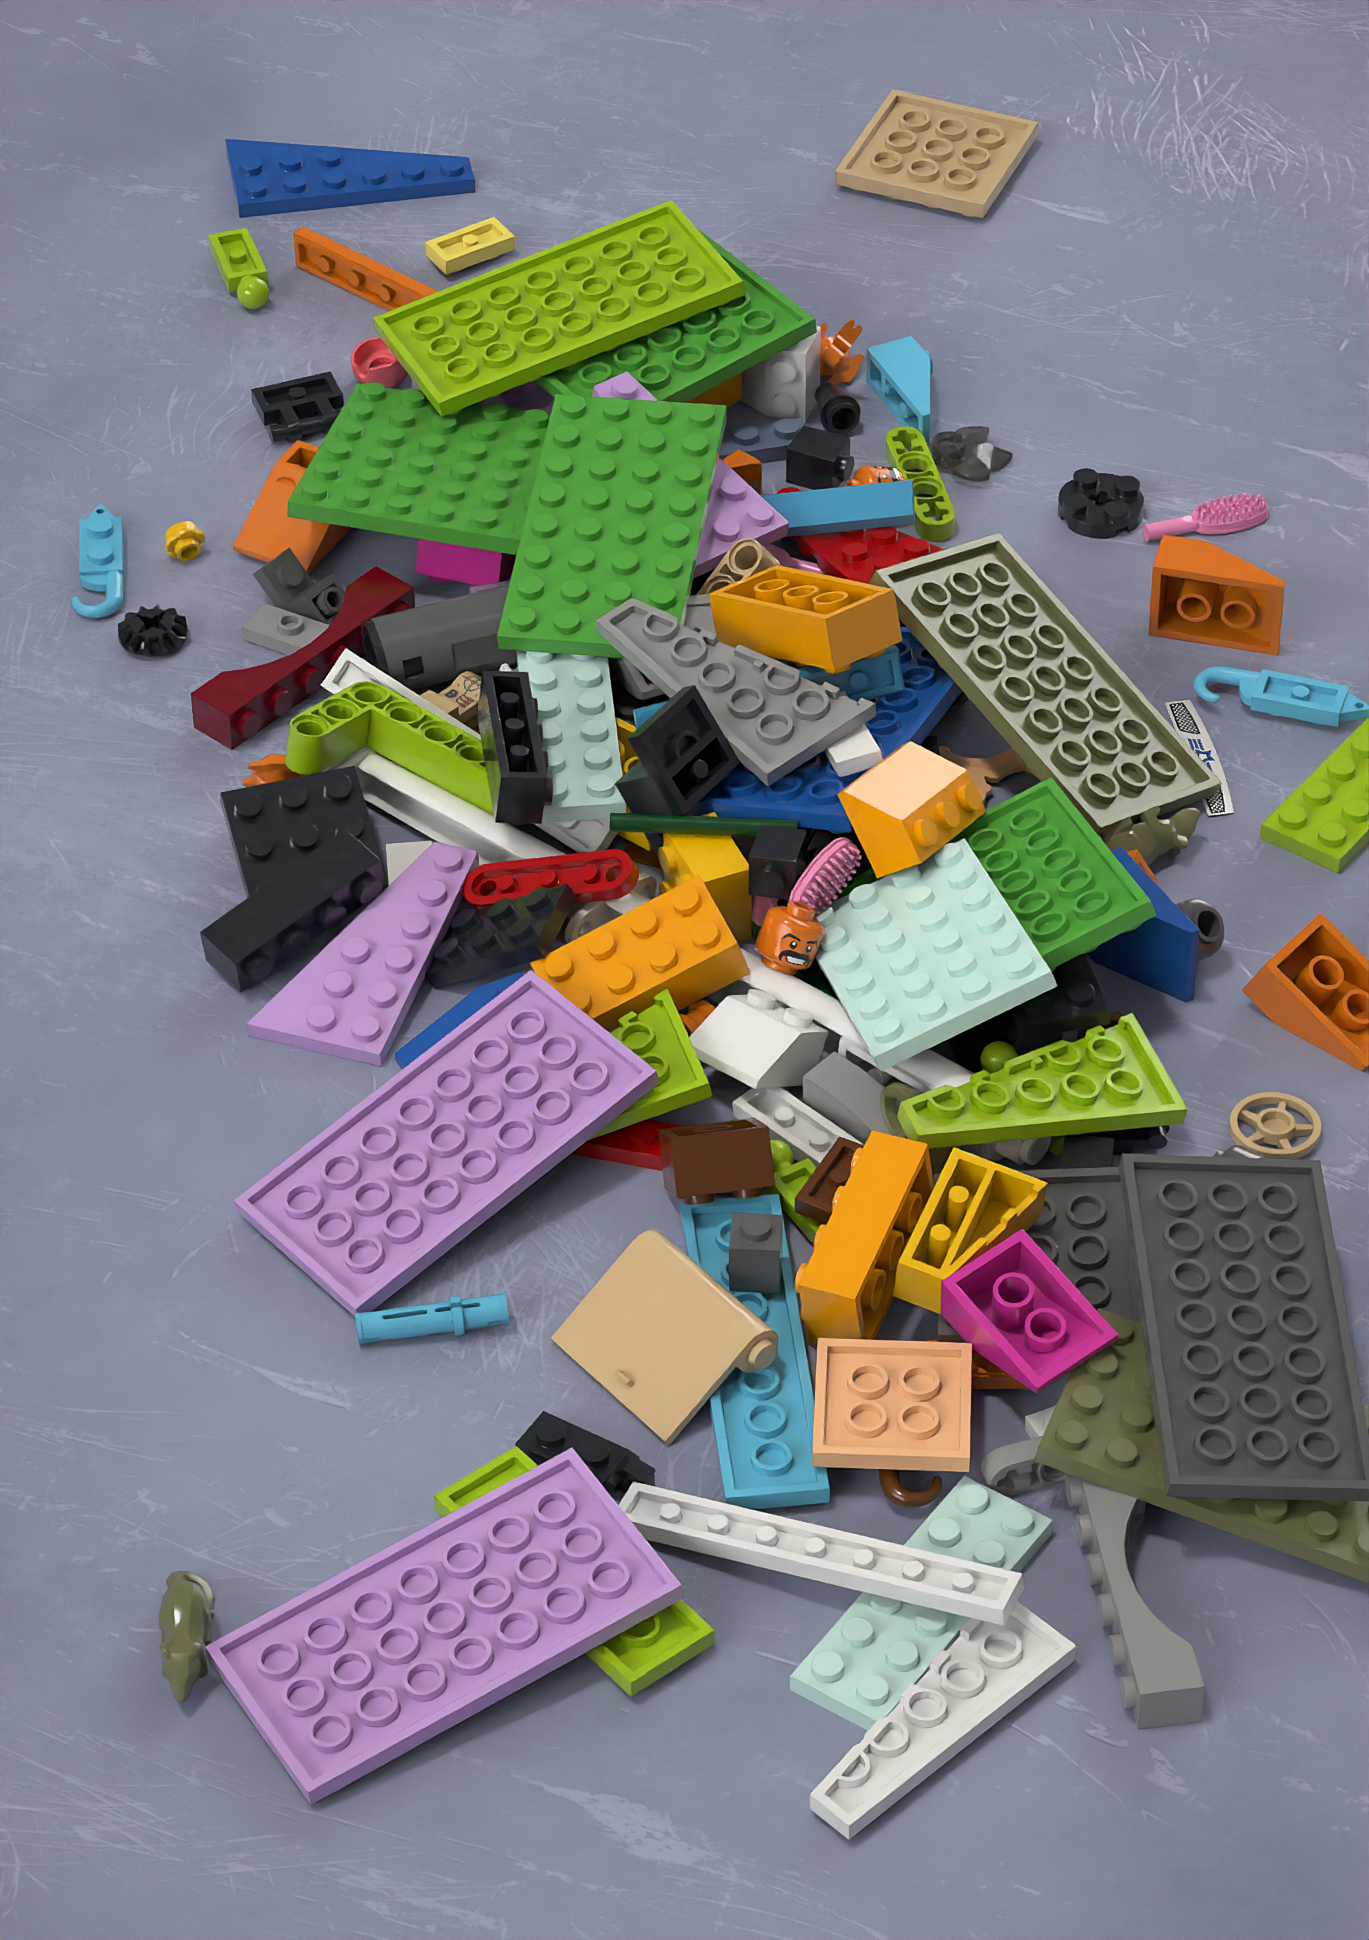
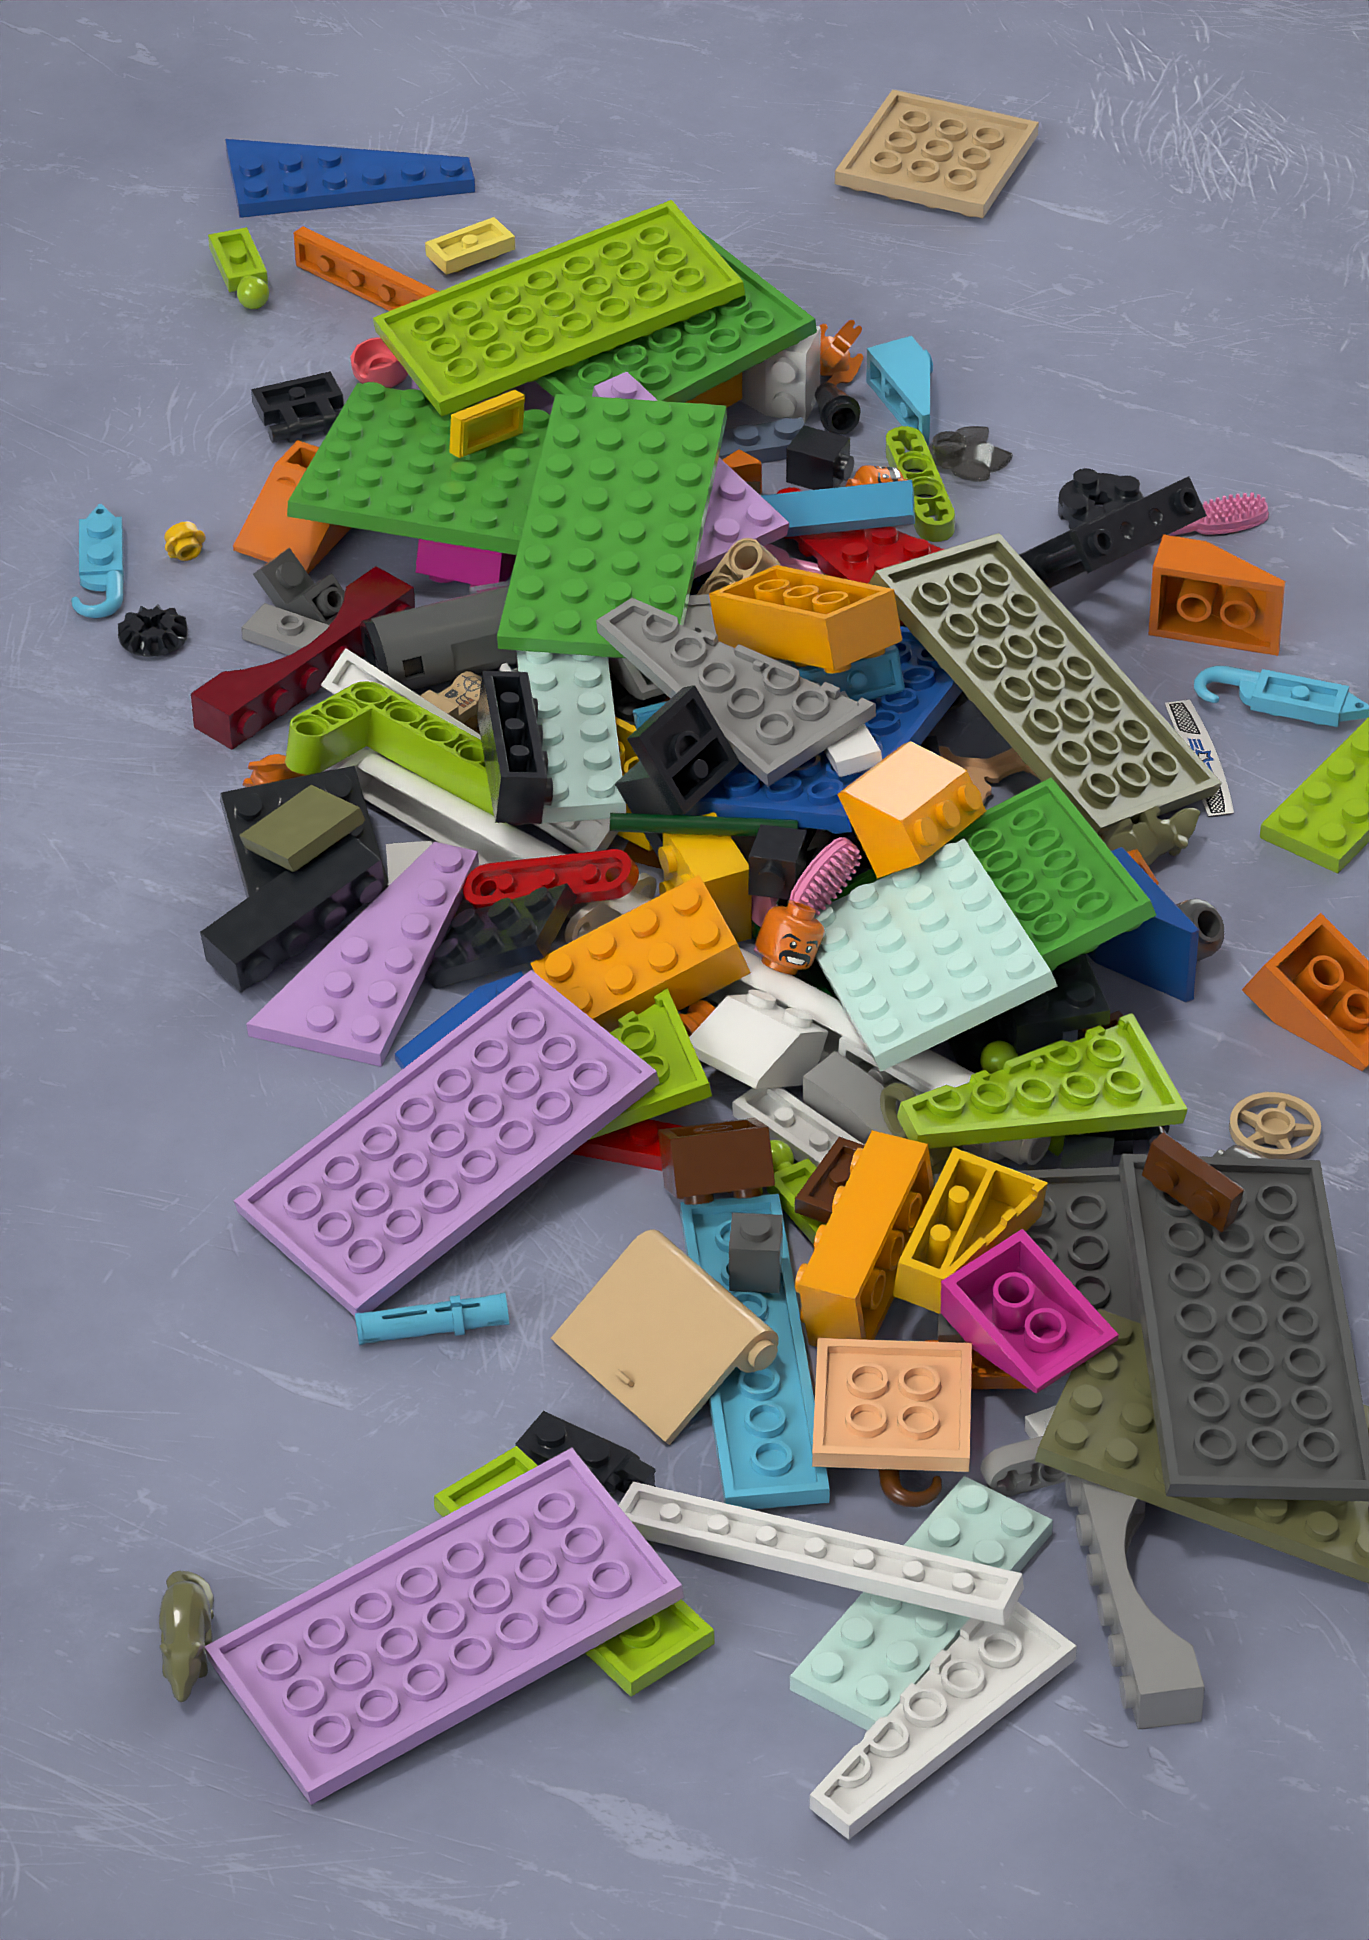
(302, 828): none -> olive tile
(486, 423): none -> yellow tile
(1115, 533): none -> black fence
(1192, 1182): none -> reddish brown plate

